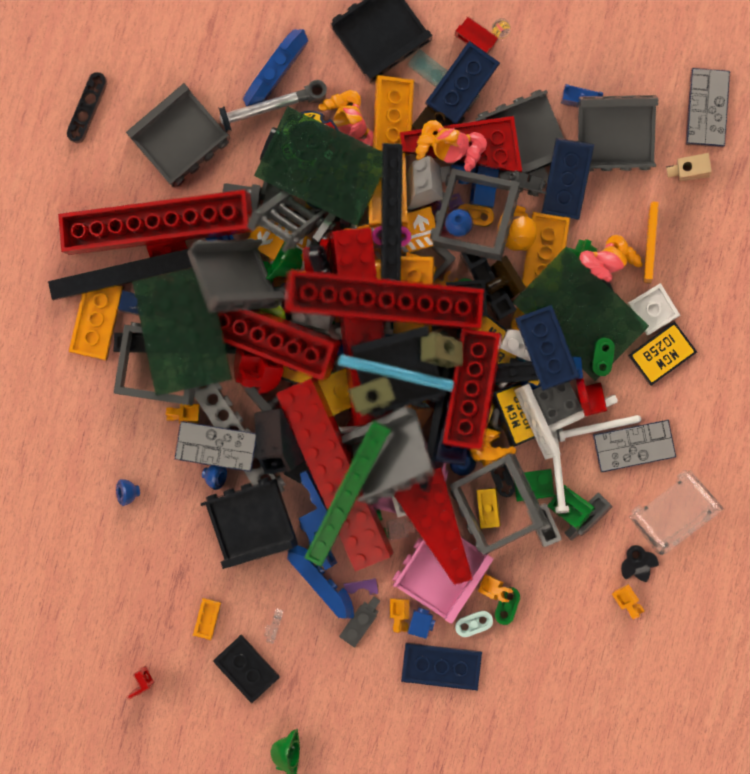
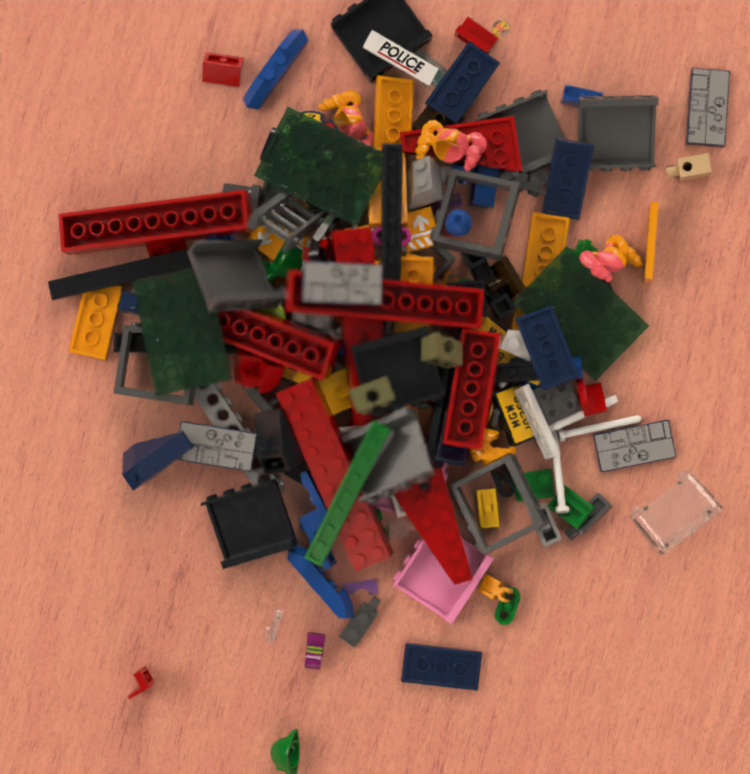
(89, 108): black beam -> none
(126, 492): blue brick -> none
(151, 457): none -> dark blue wedge
(178, 135): dark grey panel -> none
(185, 413): light orange plate -> none
(207, 618): light orange plate -> none
(214, 476): blue brick -> none
(222, 69): none -> red panel
(246, 668): black tile -> none
(273, 104): piece -> none
(314, 650): none -> magenta leg
(342, 283): none -> light grey tile
(396, 373): medium azure axle -> none
(400, 58): none -> white tile
(400, 612): light orange plate -> none
(421, 623): blue brick -> none
(464, 470): blue brick -> none
(474, 625): light aqua plate -> none
(476, 212): light orange plate -> none
(522, 231): light orange helmet -> none
(601, 356): green plate -> none
(627, 599): light orange plate -> none
(638, 566): black plate -> none
(654, 308): white plate -> none
(662, 353): yellow tile -> none

